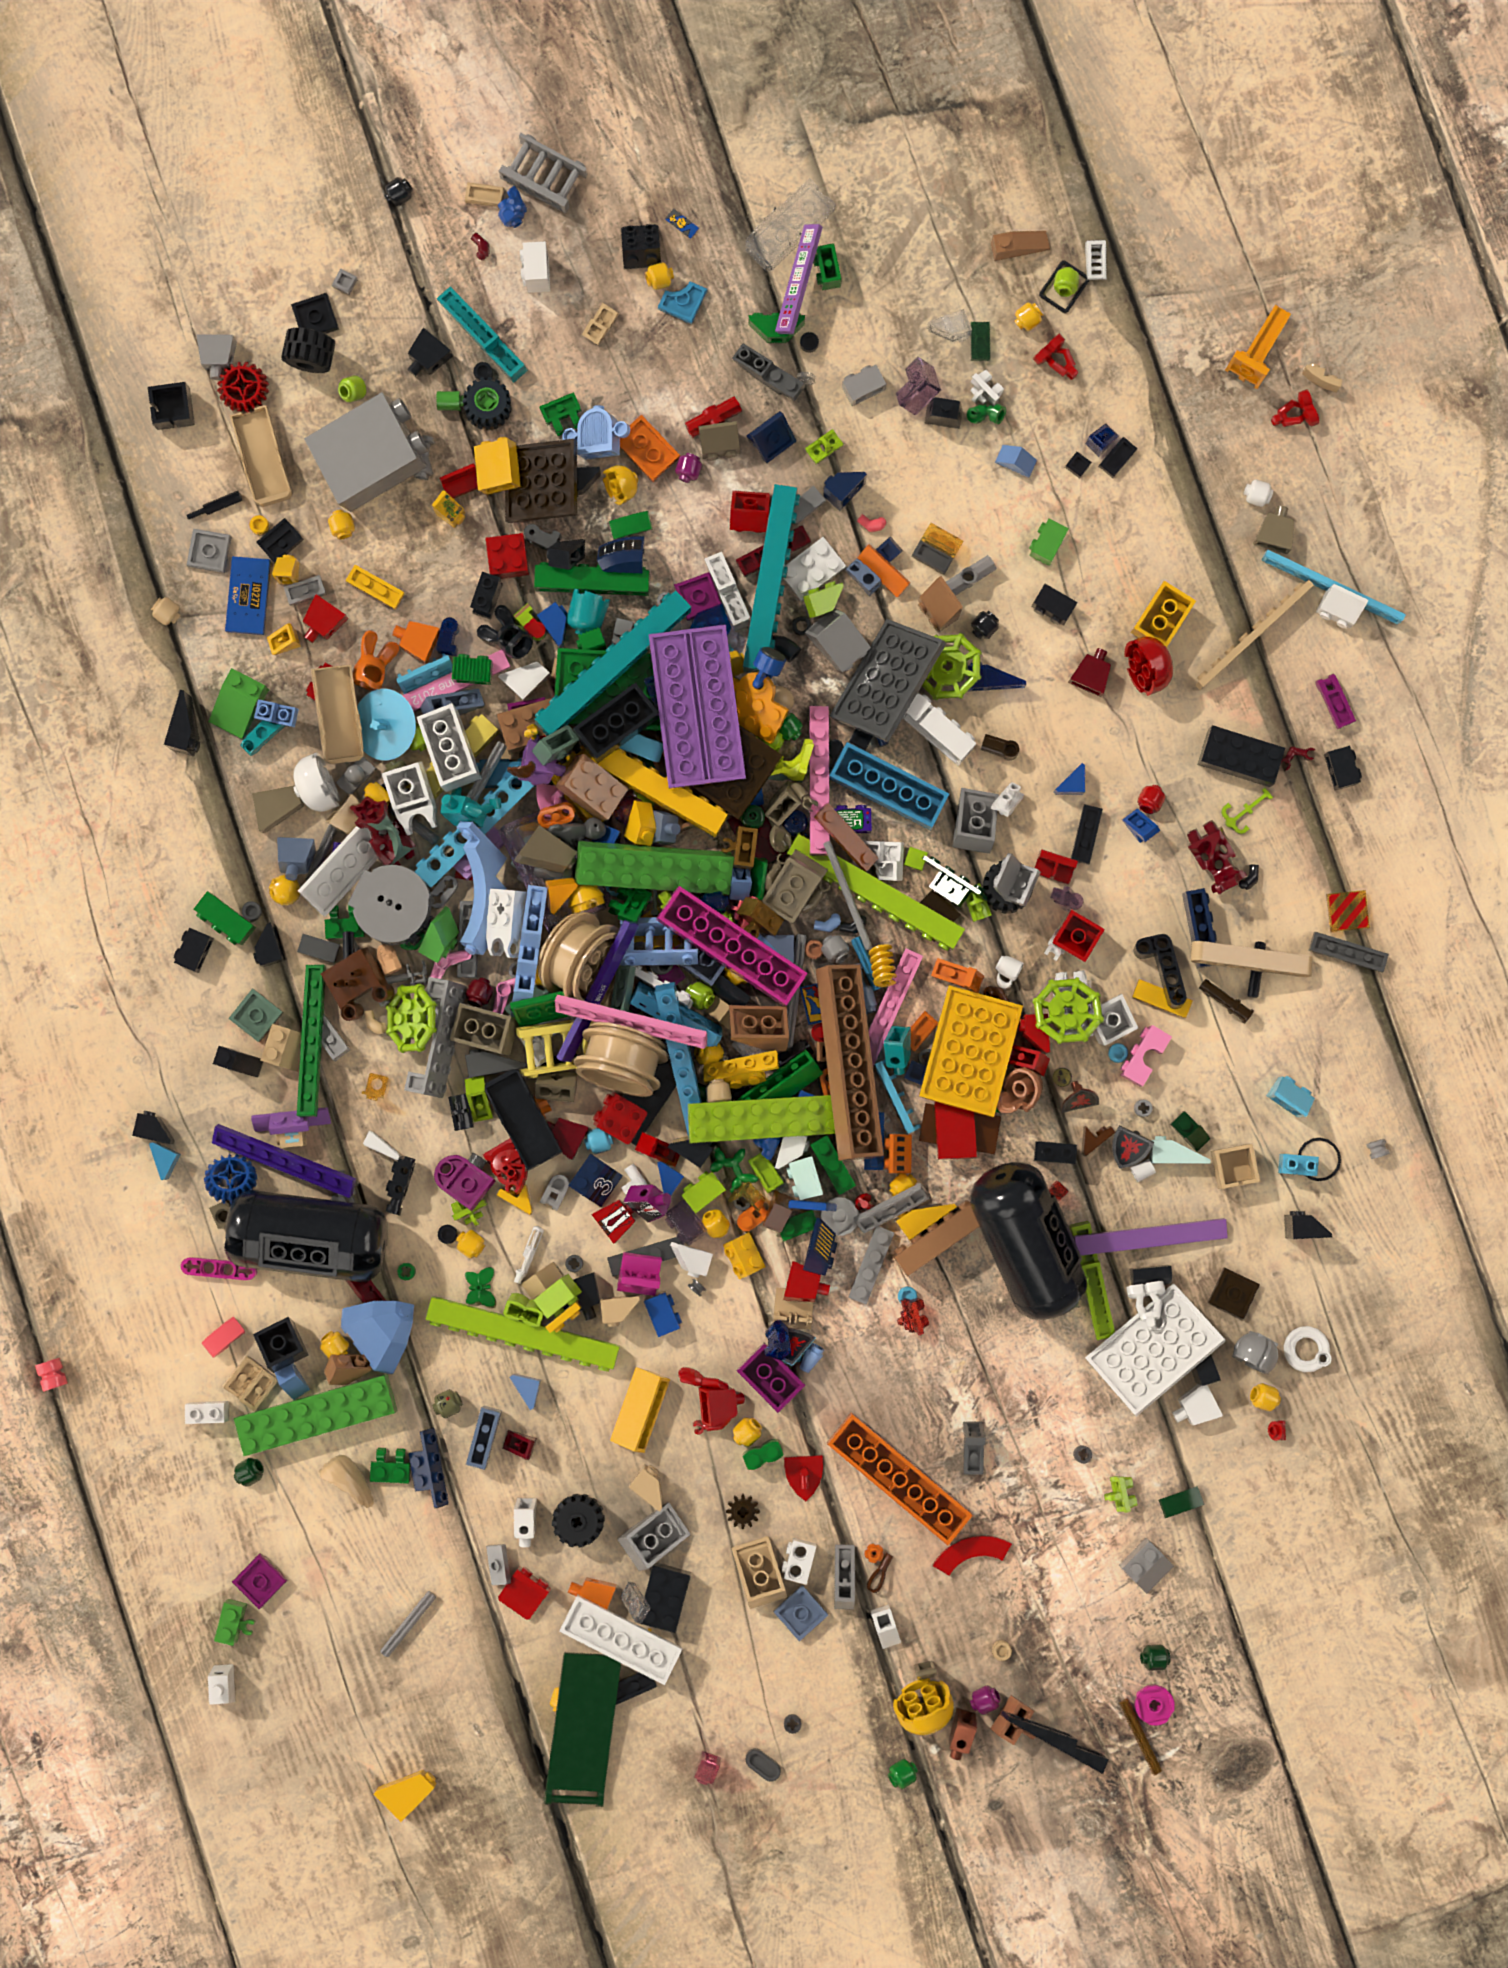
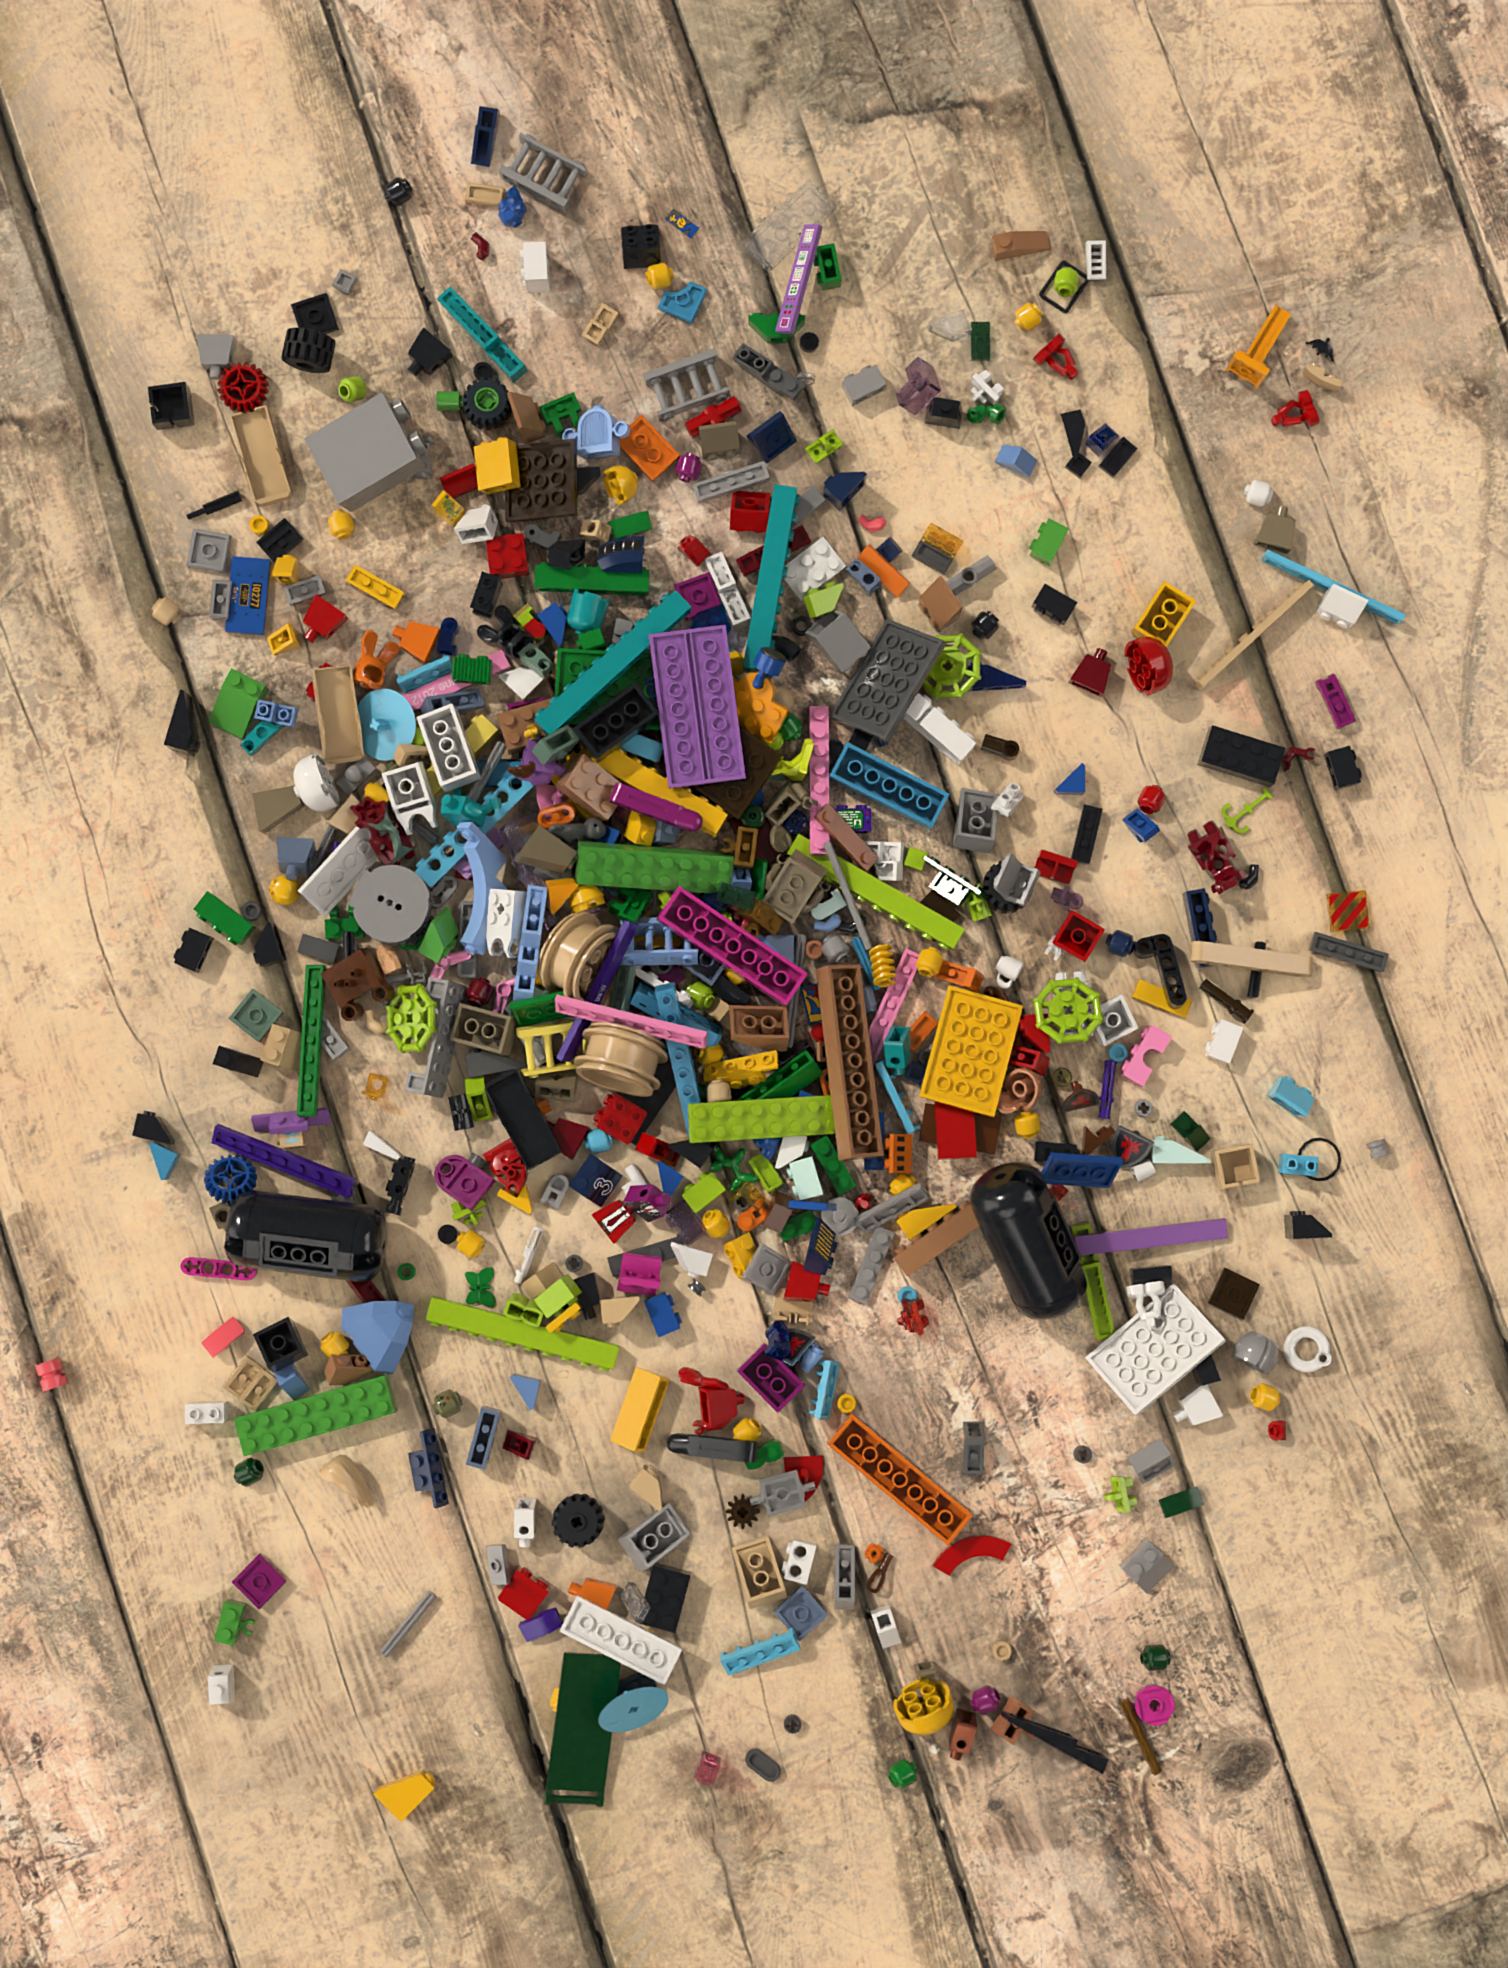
(220, 599): none -> light grey slope
(390, 1471): green plate -> none
(408, 754): none -> tan slope
(477, 525): none -> white torso
(485, 136): none -> dark blue slope
(527, 417): none -> medium nougat slope
(536, 660): none -> sand green leg
(543, 1624): none -> dark purple slope
(595, 530): none -> tan leg
(643, 1707): none -> medium azure piece
(655, 807): none -> magenta piece
(689, 366): none -> light grey fence
(693, 549): none -> red bracket
(713, 1447): none -> black piece
(731, 482): none -> light grey plate
(736, 896): none -> clear green plate
(760, 1652): none -> medium azure hinge
(767, 1269): none -> light grey tile
(782, 1493): none -> light grey plate
(825, 1389): none -> medium azure plate
(828, 907): none -> light aqua leg
(846, 1403): none -> yellow tile
(929, 962): none -> yellow head
(1027, 1124): none -> yellow head
(1074, 428): none -> black sticker
(1081, 1170): none -> blue tile
(1107, 1089): none -> dark purple pin
(1120, 943): none -> dark blue head
(1151, 1461): none -> light grey panel
(1223, 1041): none -> white brick
(1322, 347): none -> black piece

